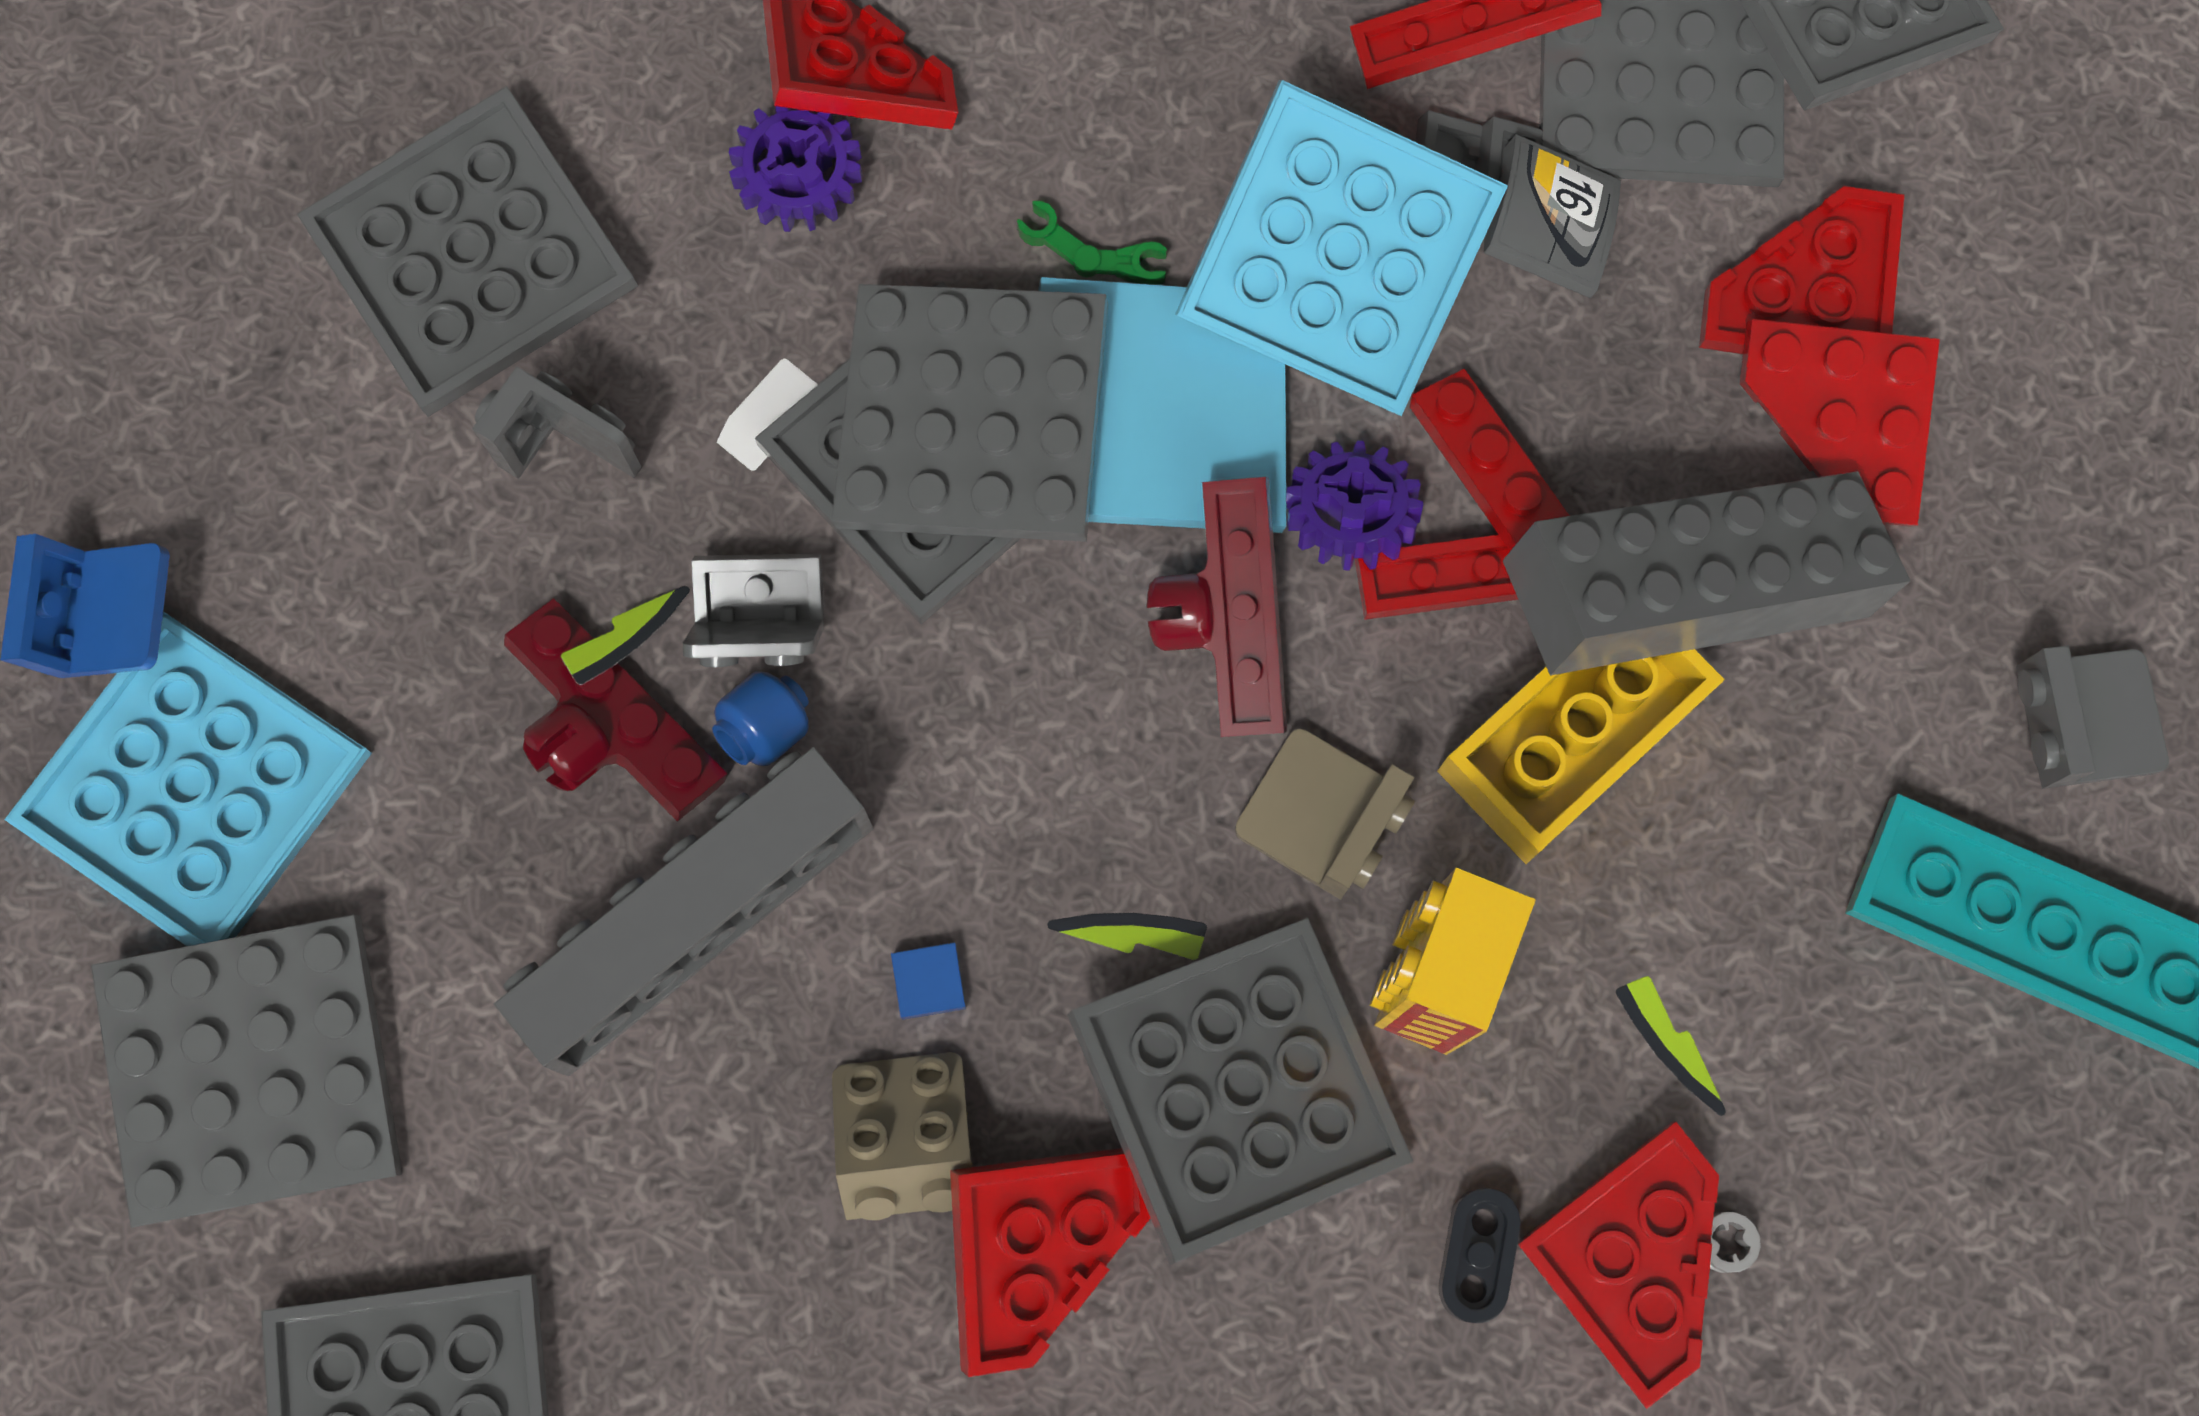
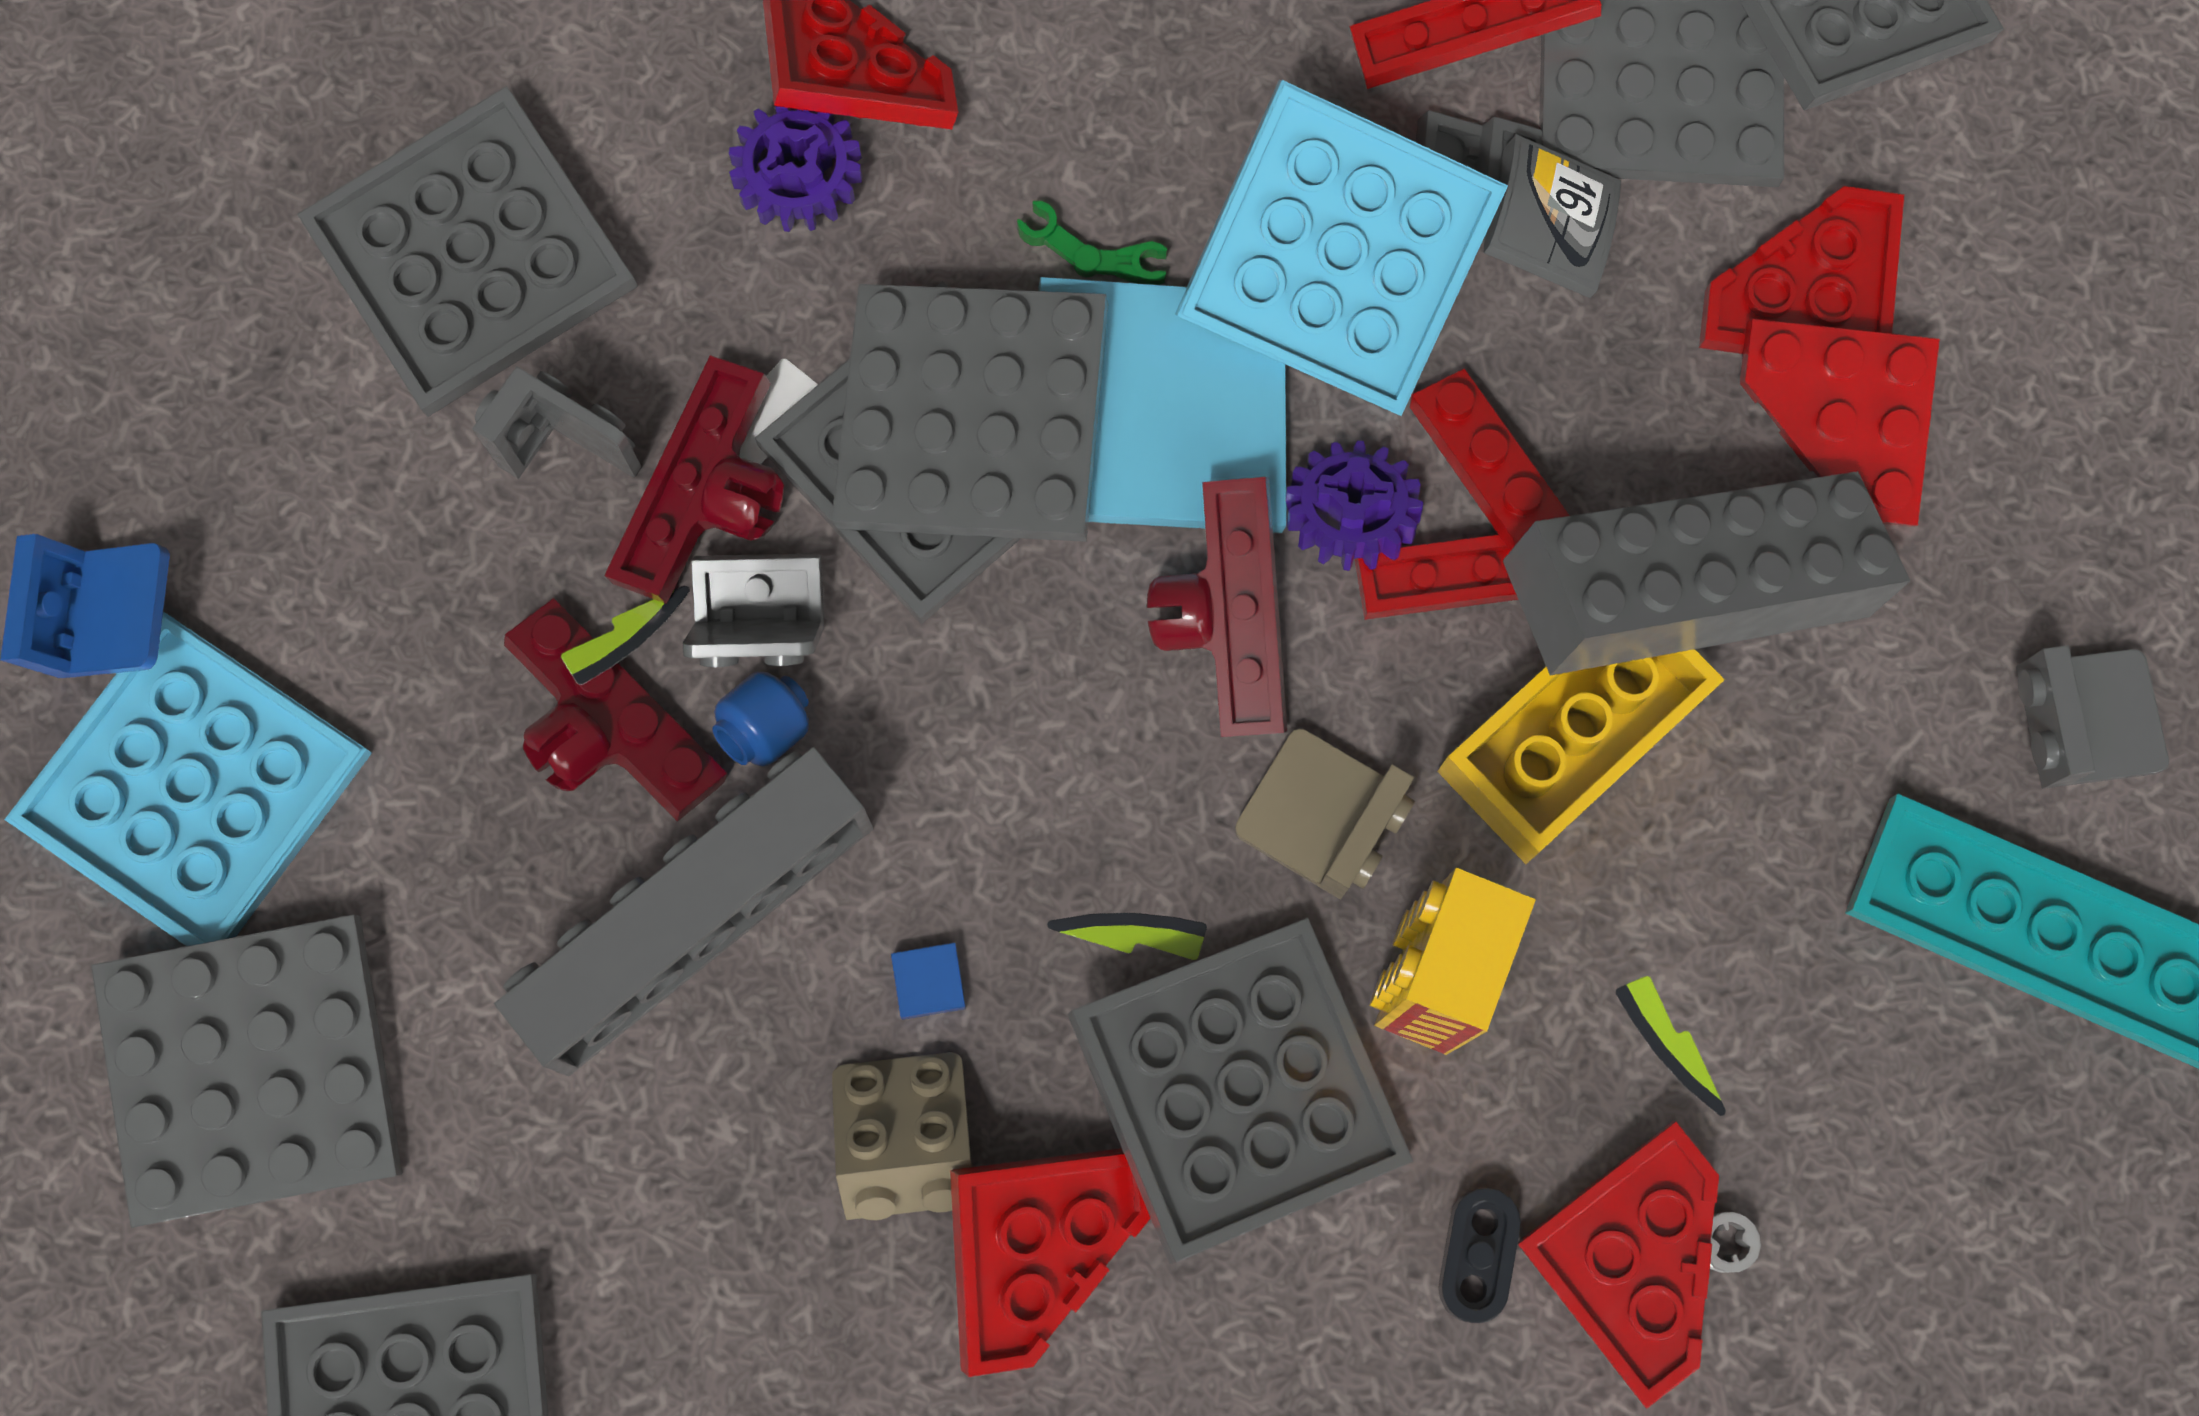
(699, 483): none -> dark red plate

